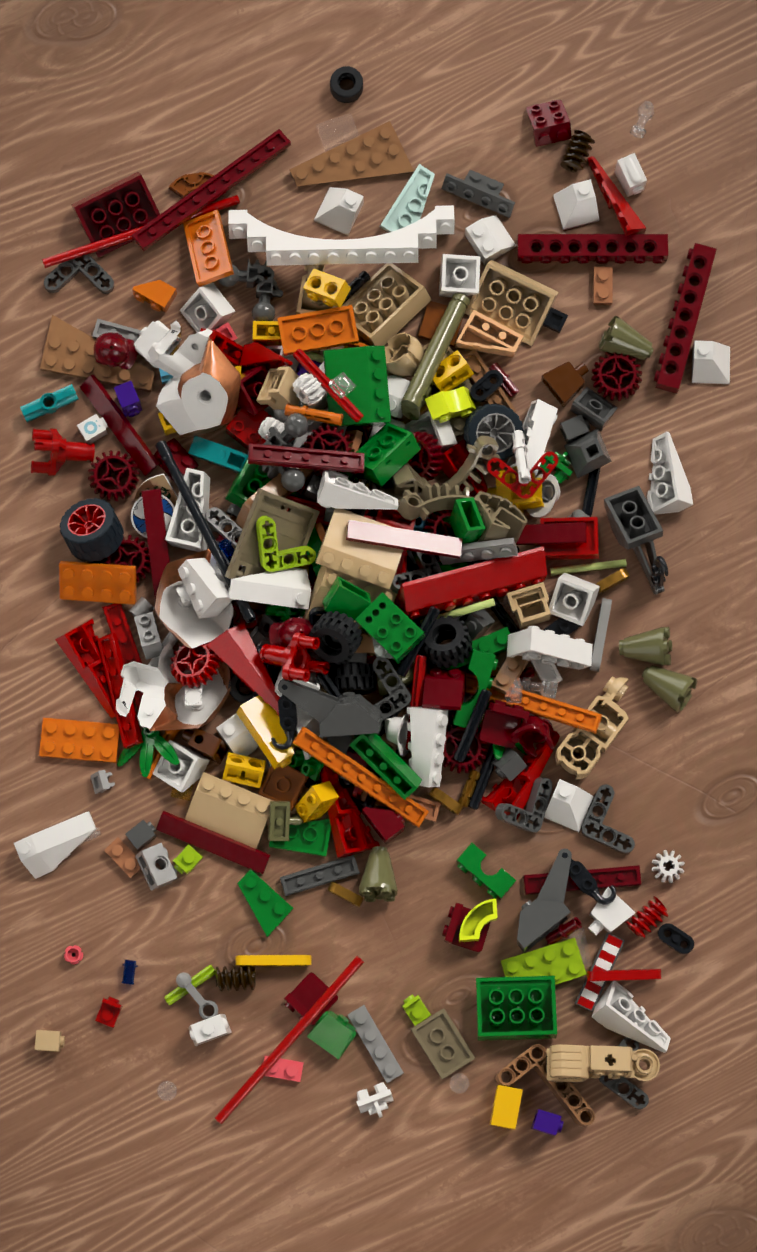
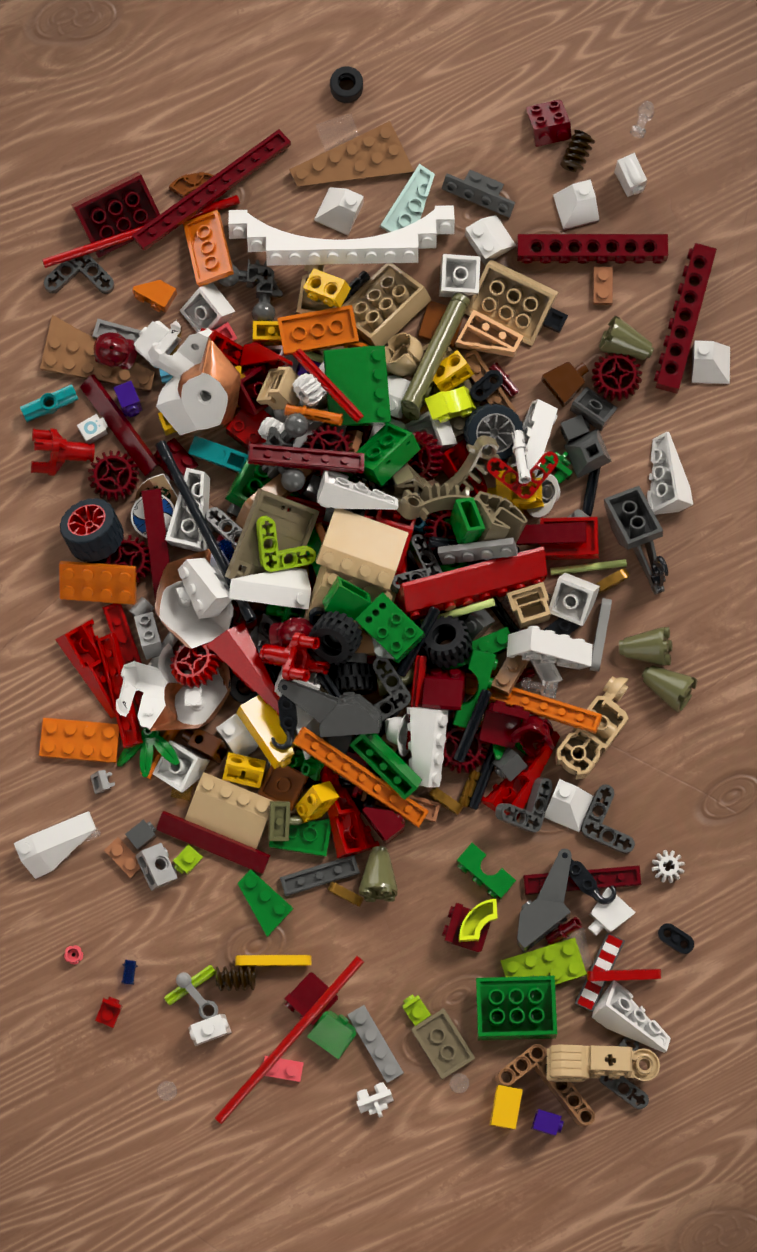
(49, 1040): tan brick -> none
(341, 385): clear plate -> none
(404, 539): tile -> none
(514, 694): clear slope -> none
(627, 217): red wedge -> none
(647, 918): red piece -> none

